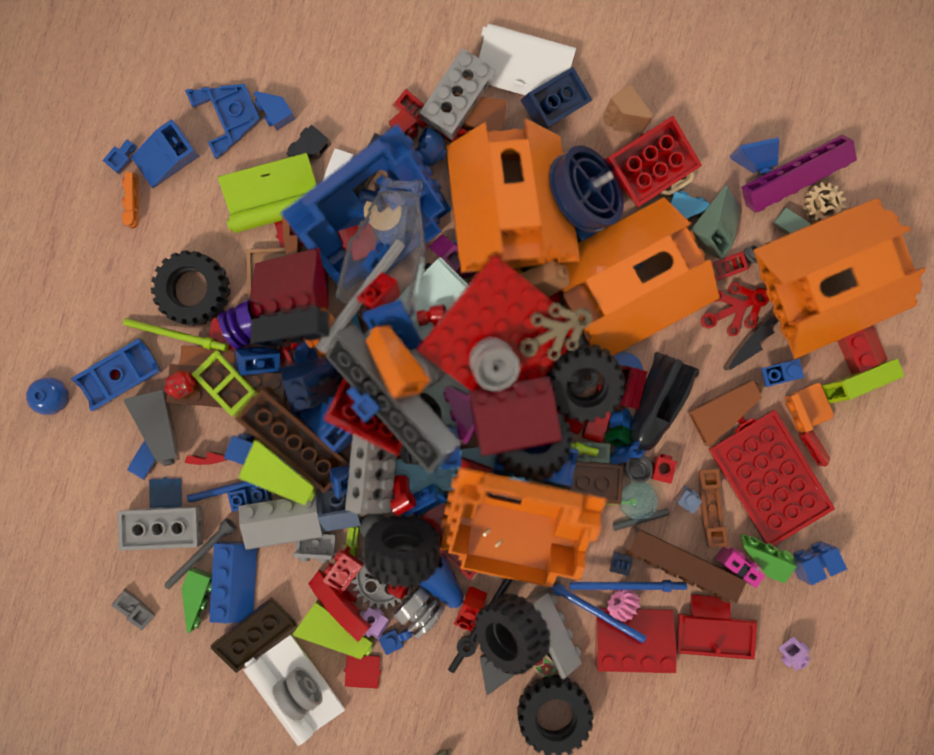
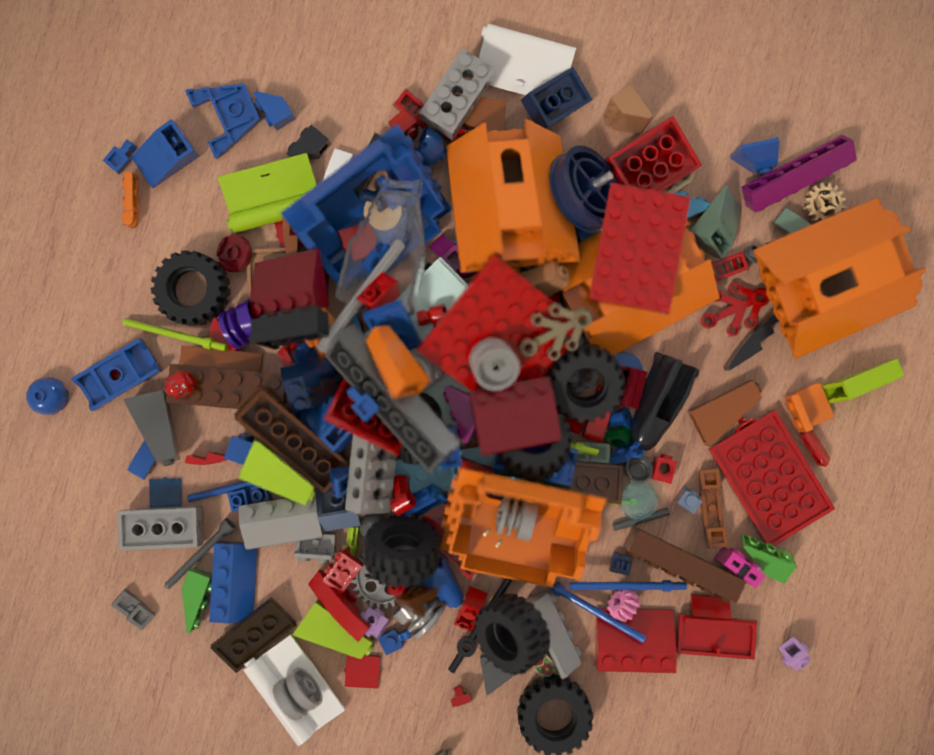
(214, 392): lime window -> none
(234, 253): none -> dark red tile
(257, 360): blue brick -> none
(414, 600): none -> reddish brown slope
(461, 697): none -> red tile
(516, 517): none -> light grey wheel
(639, 248): none -> red plate
(782, 372): blue slope -> none
(814, 560): blue piece -> none
(862, 350): red slope -> none

